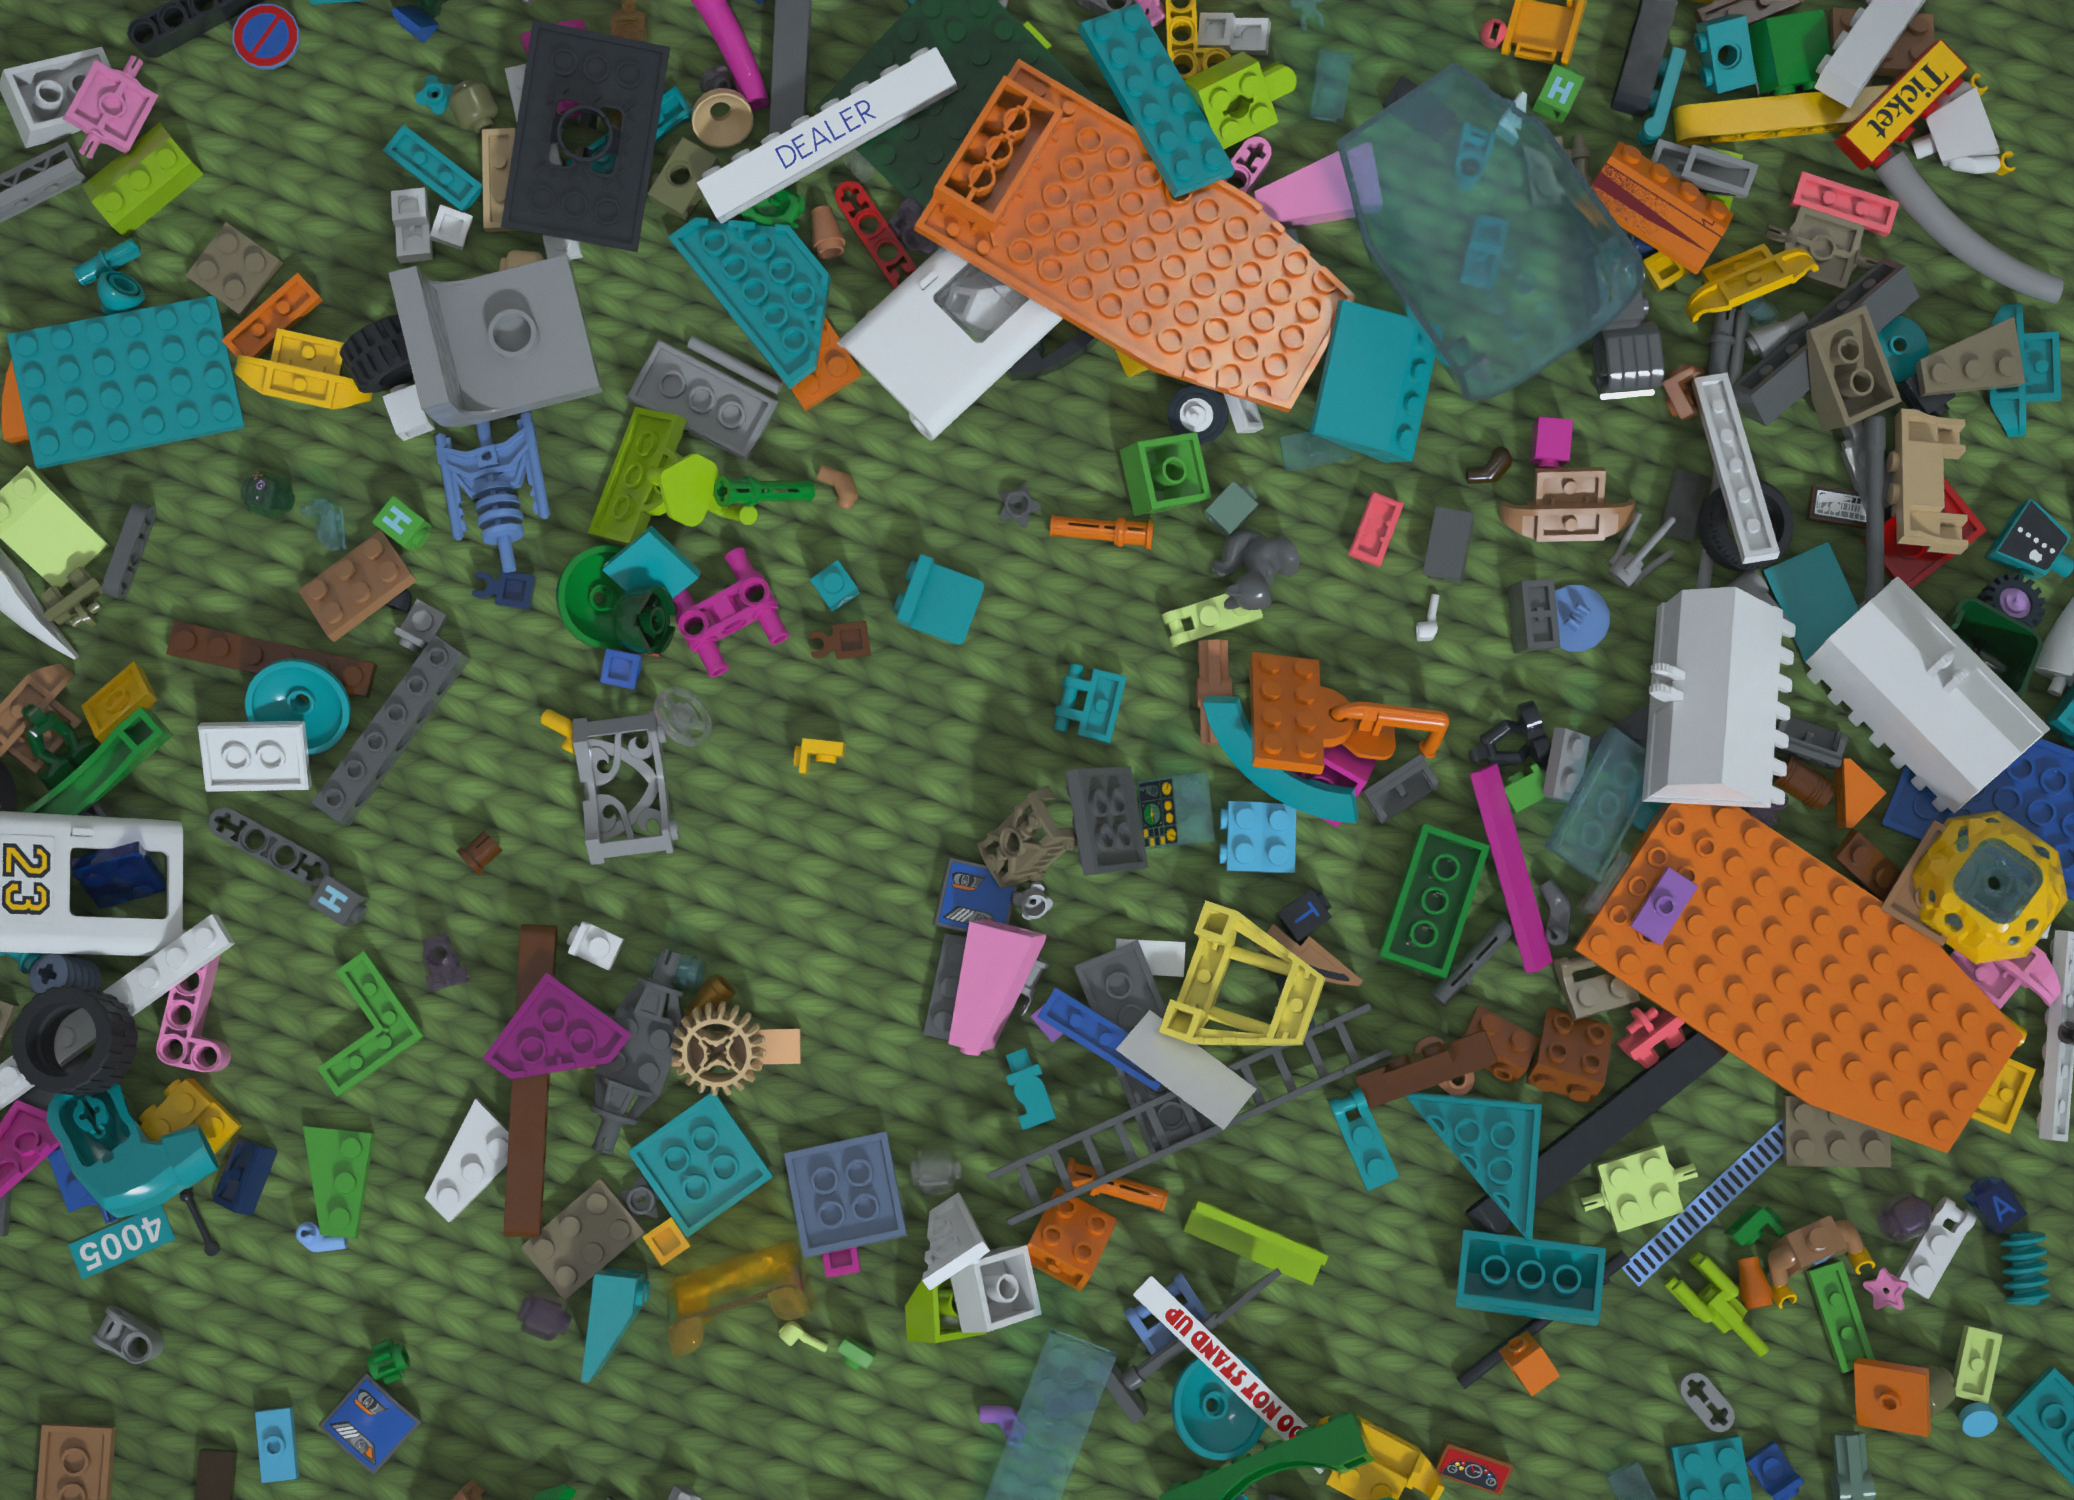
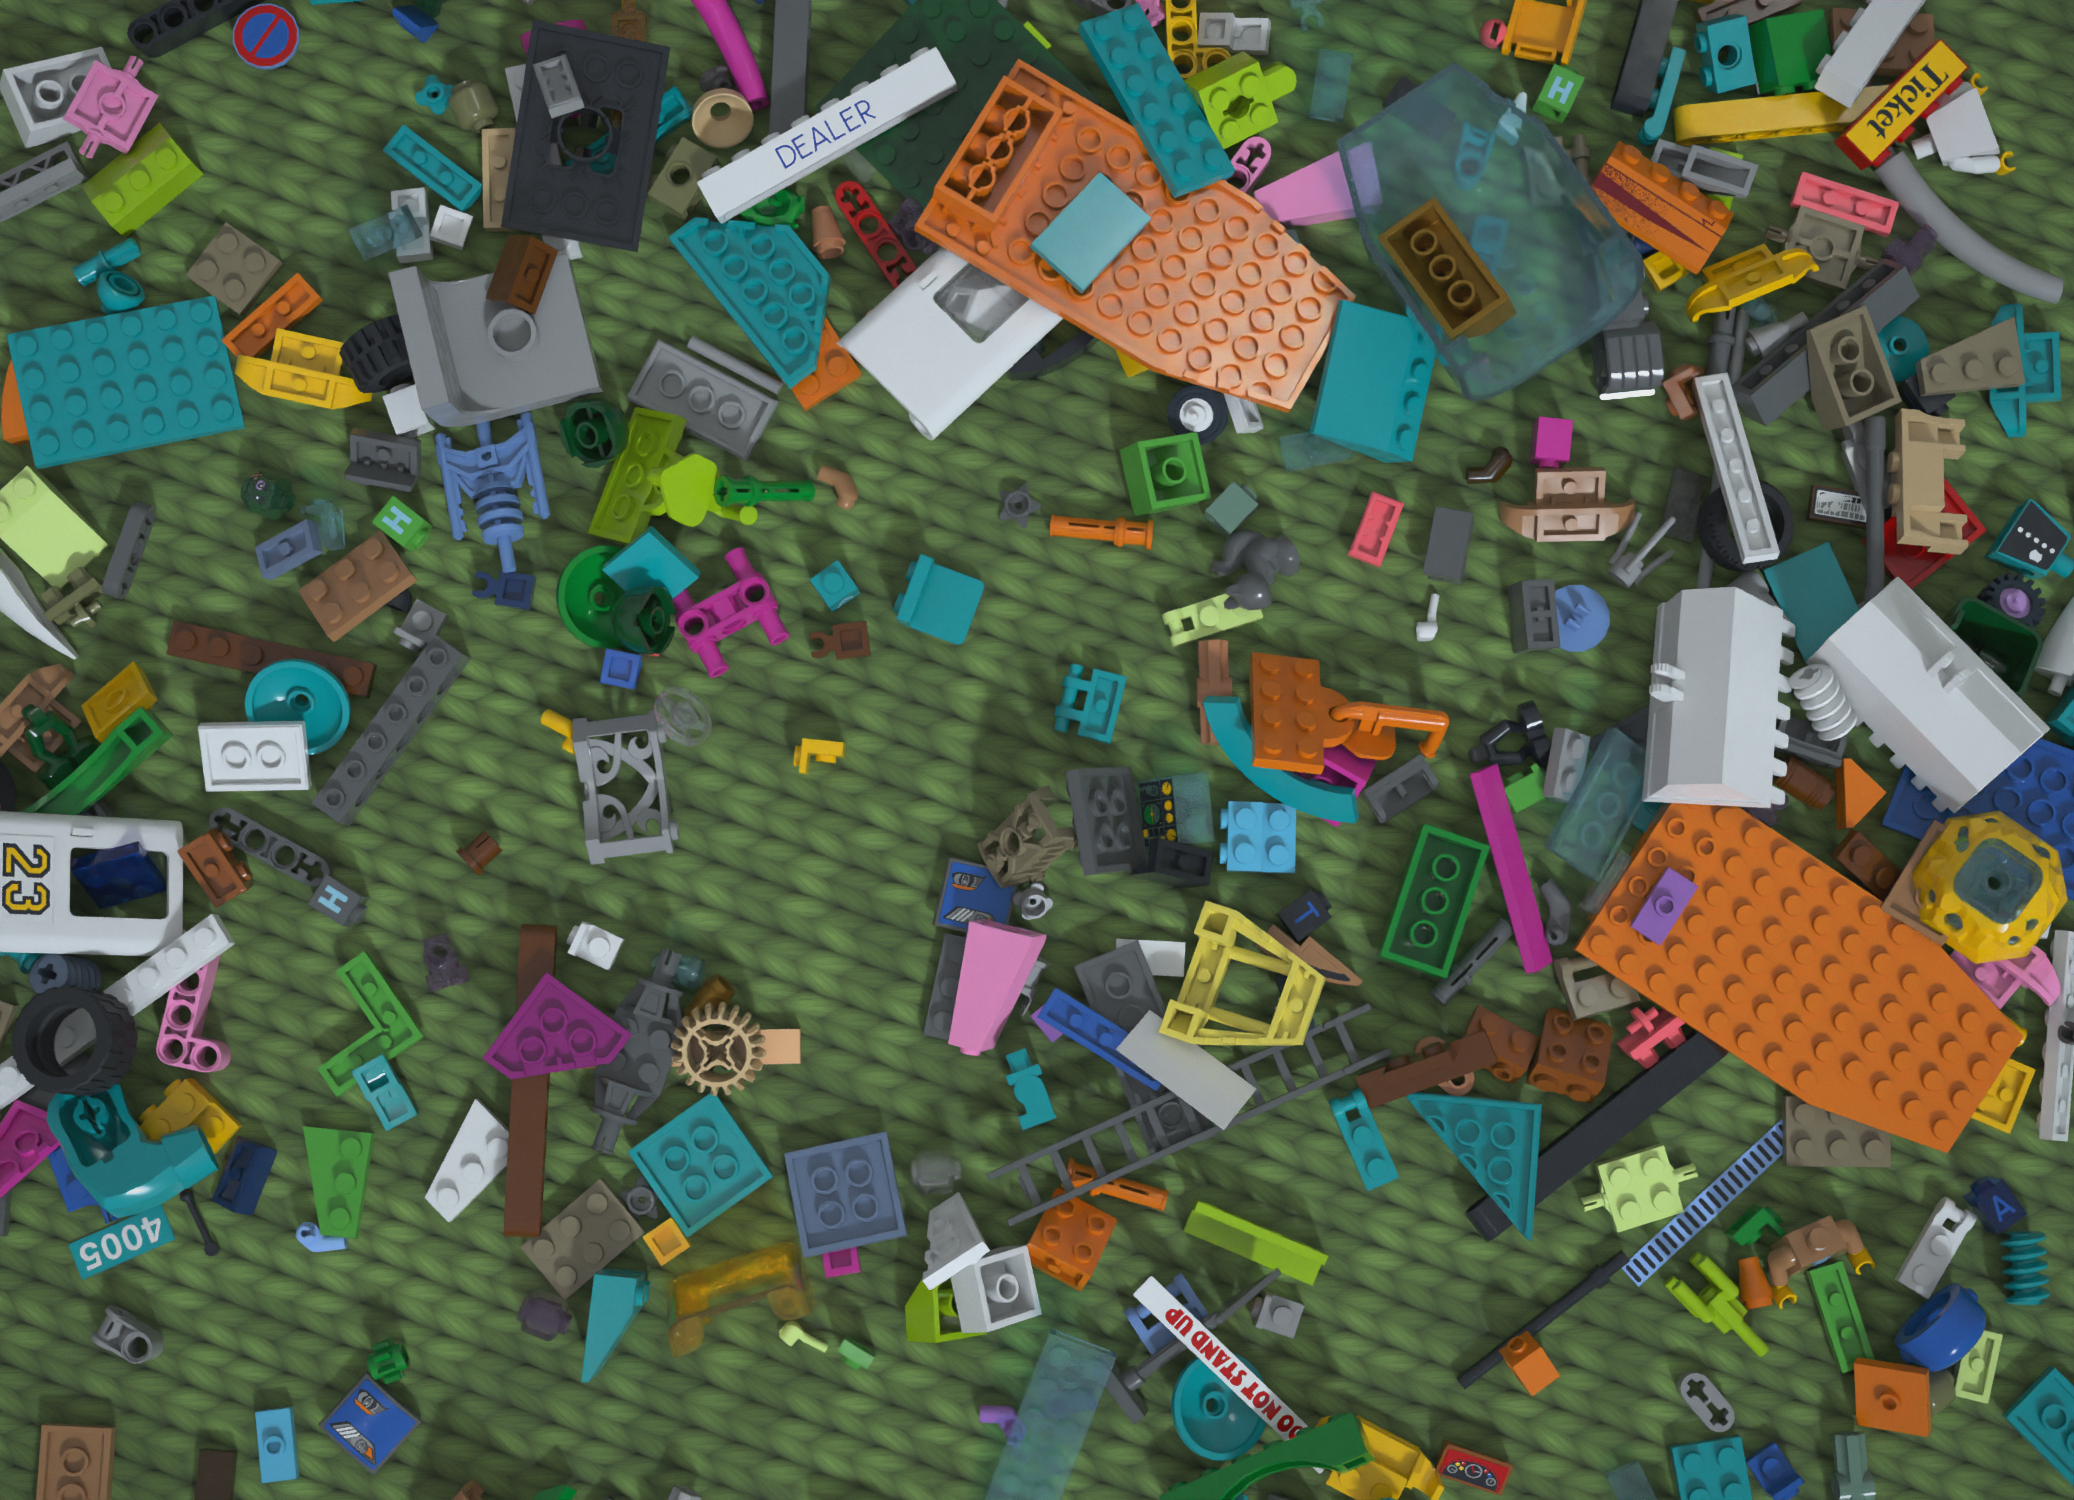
(216, 867): none -> dark orange bracket
(288, 549): none -> sand blue plate
(384, 460): none -> dark grey bracket
(385, 232): none -> clear light blue plate
(385, 1092): none -> teal slope
(522, 273): none -> reddish brown panel
(558, 86): none -> light grey plate
(594, 431): none -> dark green cylinder
(1090, 232): none -> teal tile
(1176, 864): none -> black panel
(1276, 1314): none -> light grey bracket
(1447, 272): none -> pearl gold slope
(1531, 1278): teal slope -> none
(1823, 701): none -> white piece
(1889, 1281): bright pink plate -> none
(1904, 1217): clear purple head -> none
(1911, 253): none -> clear purple plate
(1942, 1329): none -> blue piece
(1978, 1419): medium azure tile -> none

